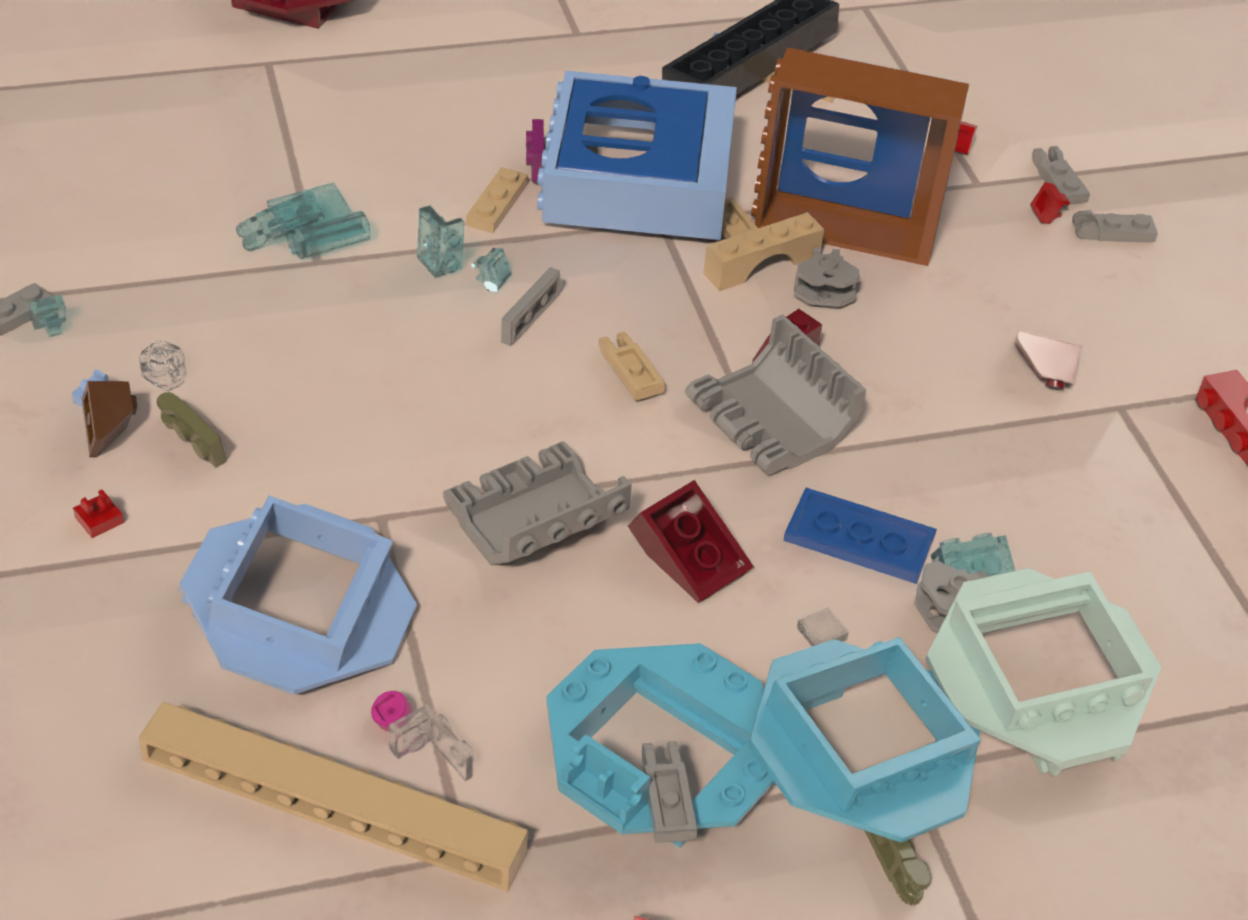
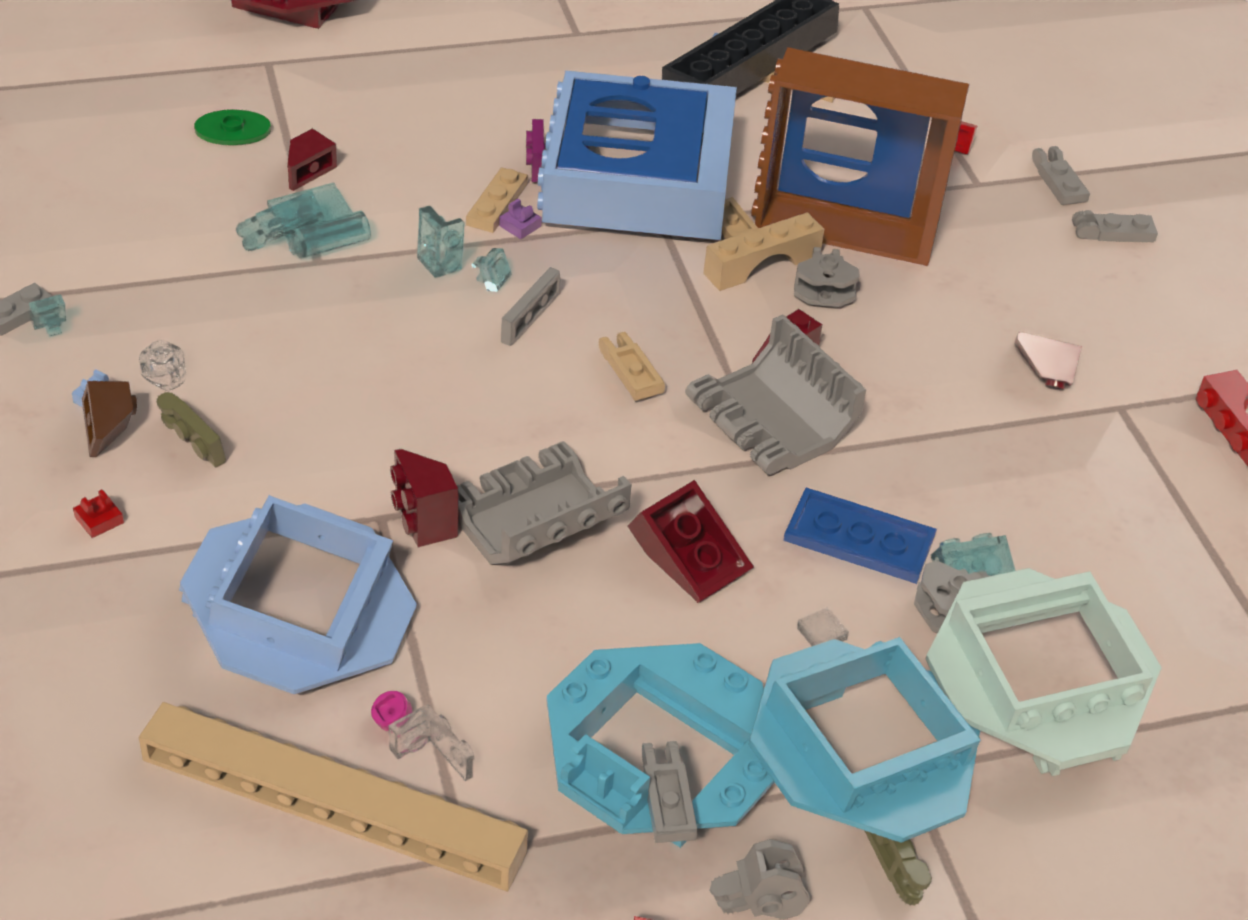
(232, 127): none -> green piece
(310, 158): none -> dark red slope
(425, 497): none -> dark red slope
(520, 220): none -> medium lavender tile
(762, 883): none -> light grey hinge
(1048, 203): red tile -> none

